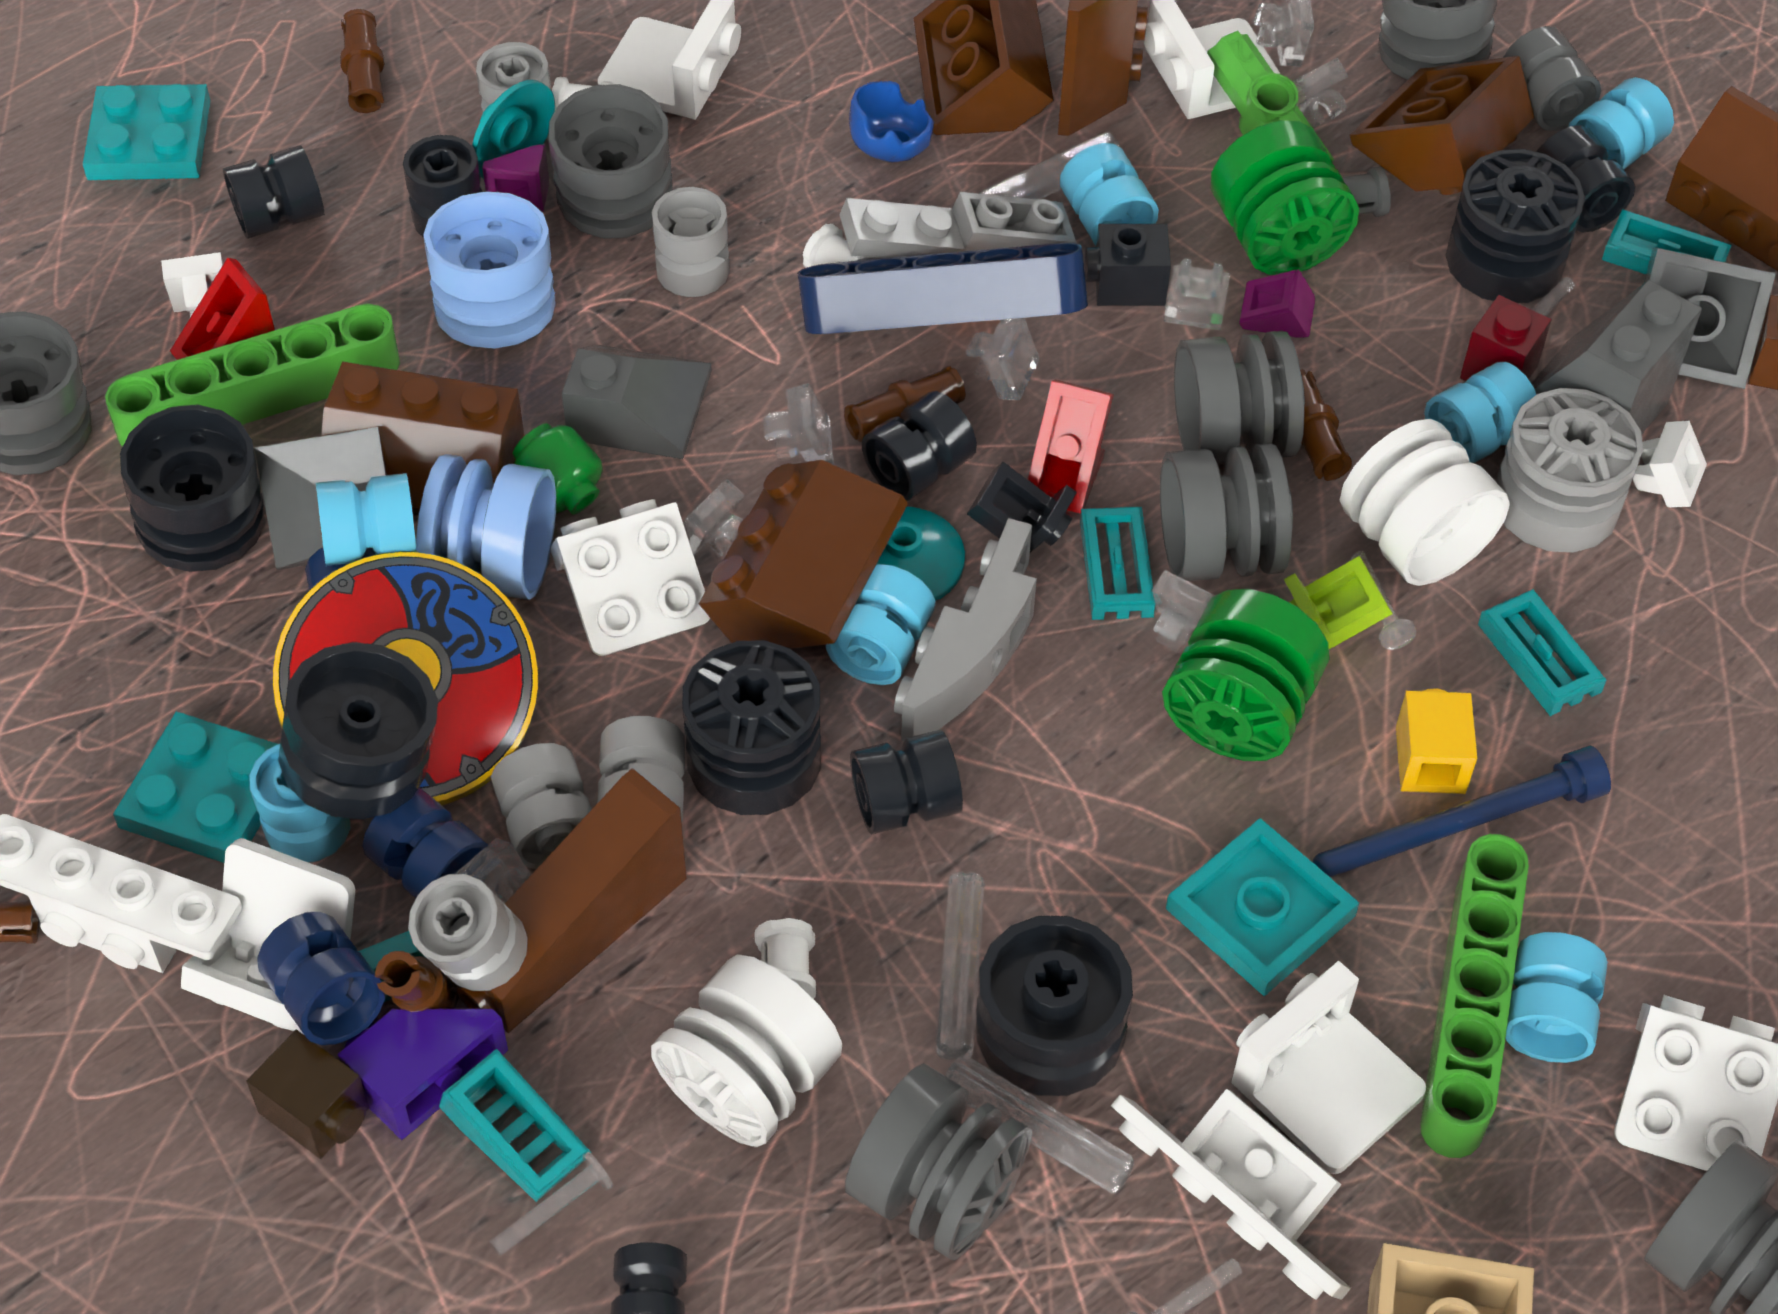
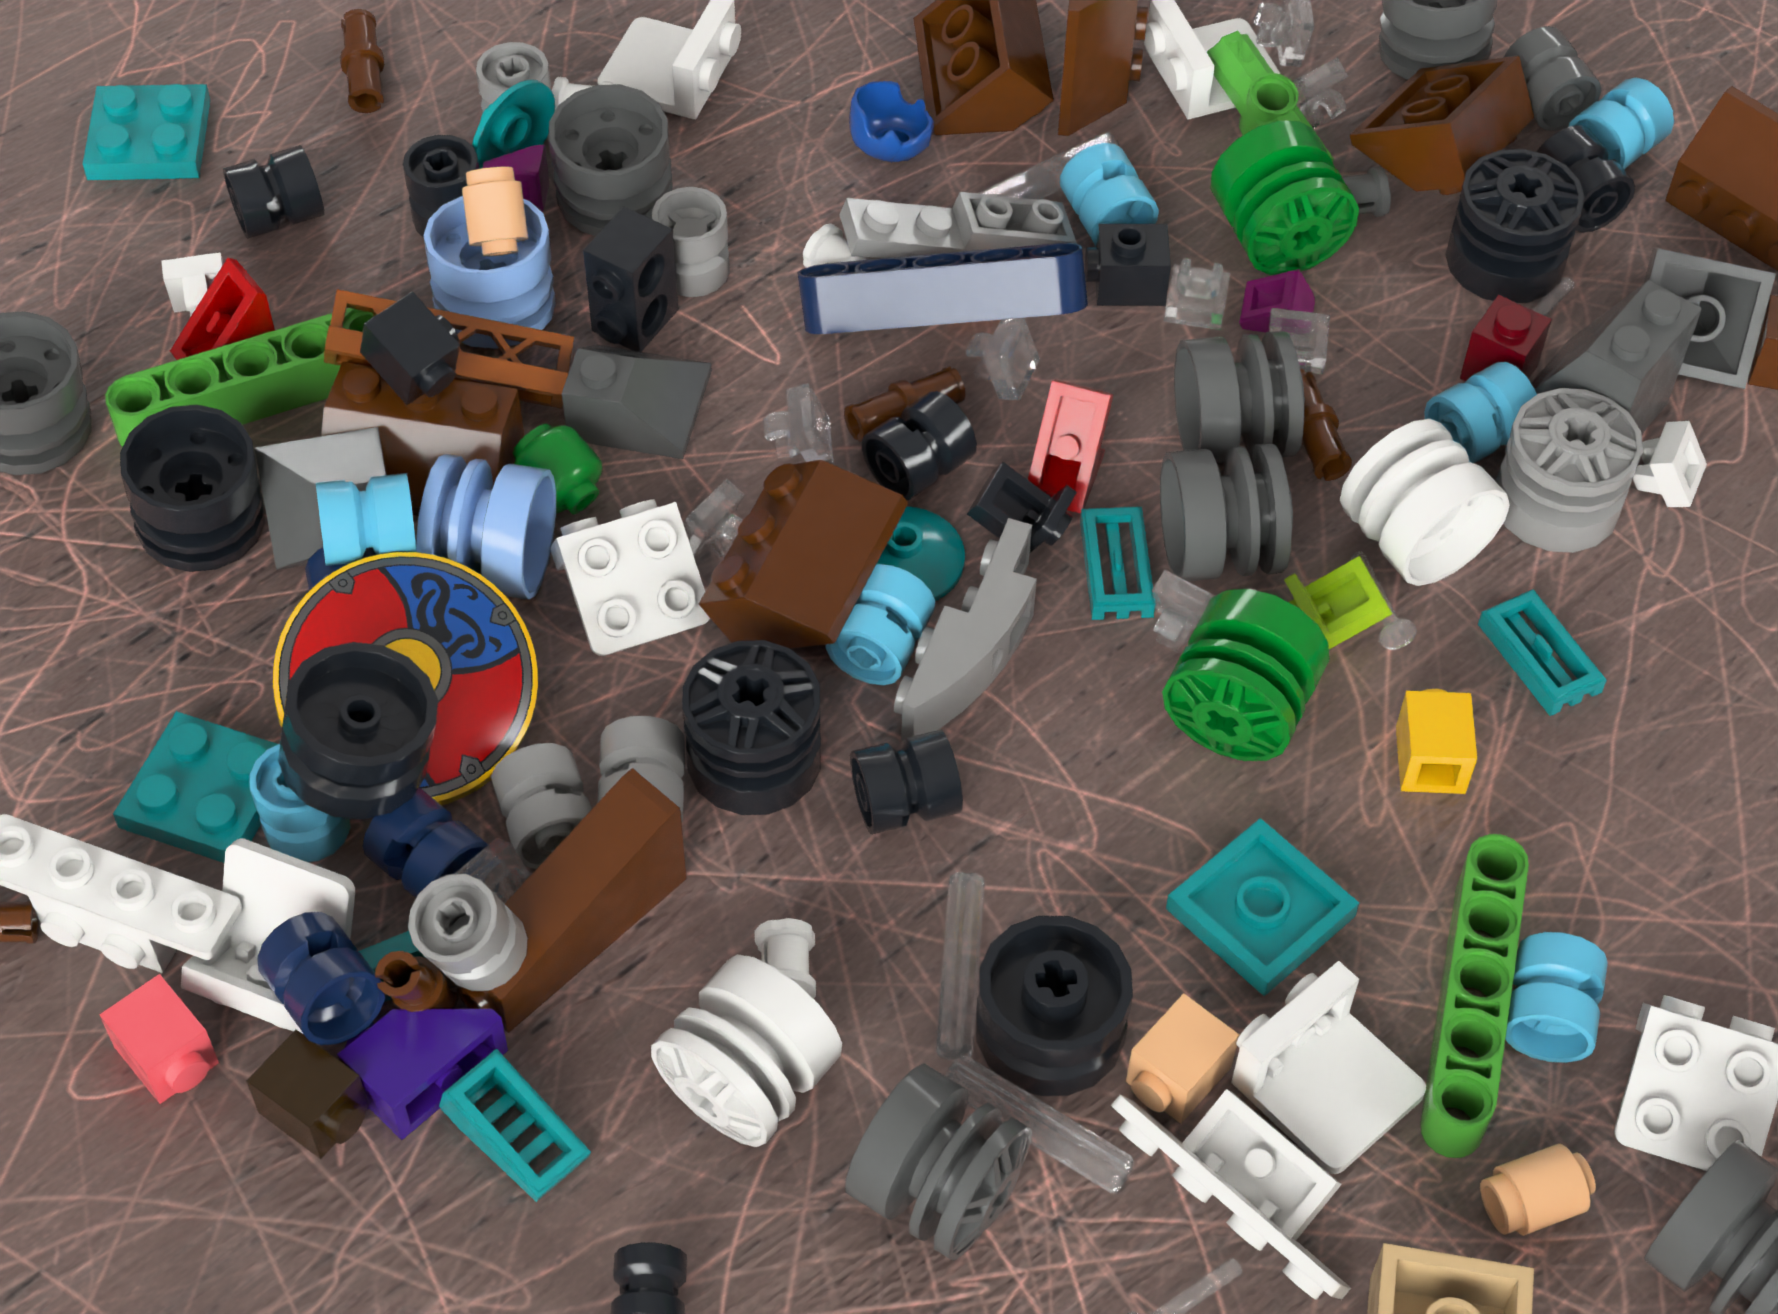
(160, 1039): none -> coral brick
(411, 348): none -> black brick
(494, 210): none -> light nougat brick
(533, 383): none -> dark orange fence
(553, 1204): clear pin -> none
(631, 279): none -> black brick
(1181, 1059): none -> light nougat brick
(1308, 333): none -> clear tile
(1538, 1190): none -> light nougat brick
(1578, 776): dark blue piece -> none
(1637, 236): teal tile -> none

